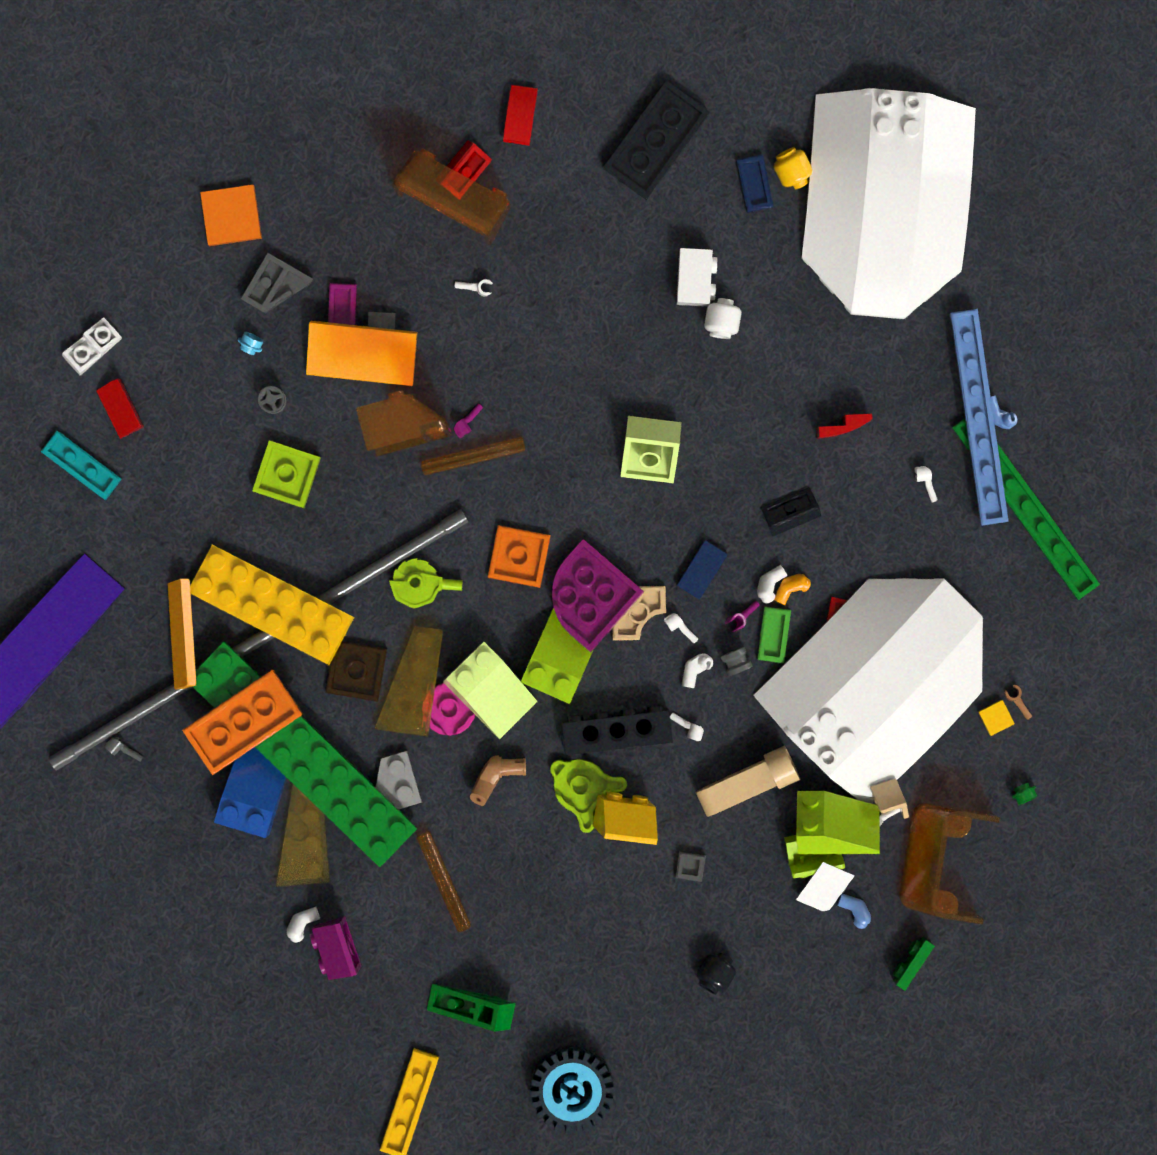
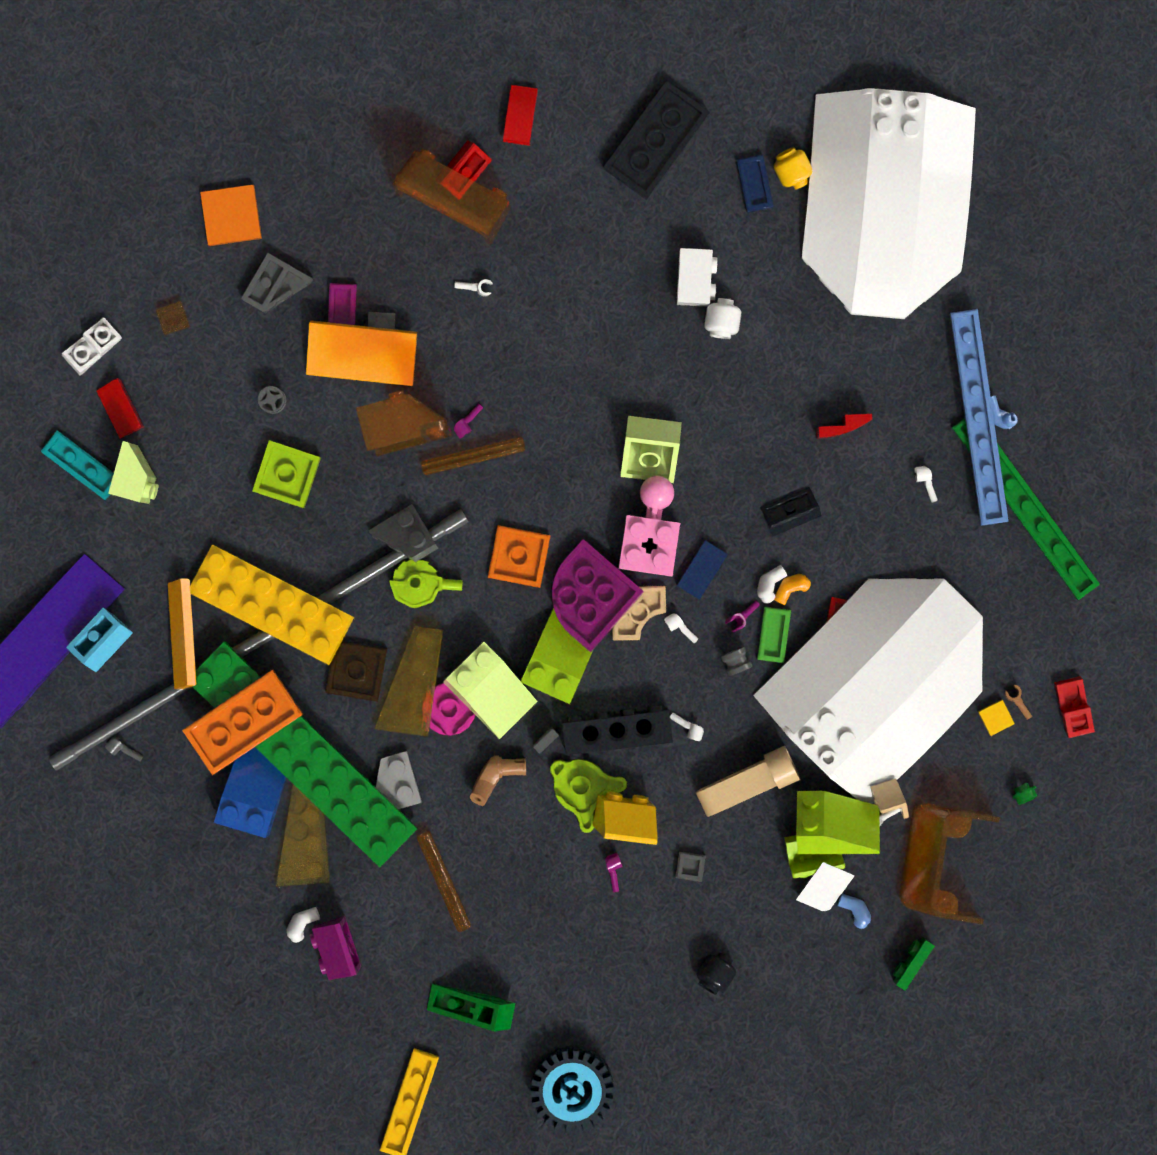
(99, 640): none -> medium azure brick
(133, 476): none -> yellowish green slope
(173, 318): none -> clear orange tile
(250, 343): medium azure plate -> none
(406, 534): none -> dark grey wing
(545, 740): none -> dark grey tile
(613, 863): none -> magenta hand
(656, 494): none -> bright pink brick
(695, 666): white arm -> none
(1074, 707): none -> red slope

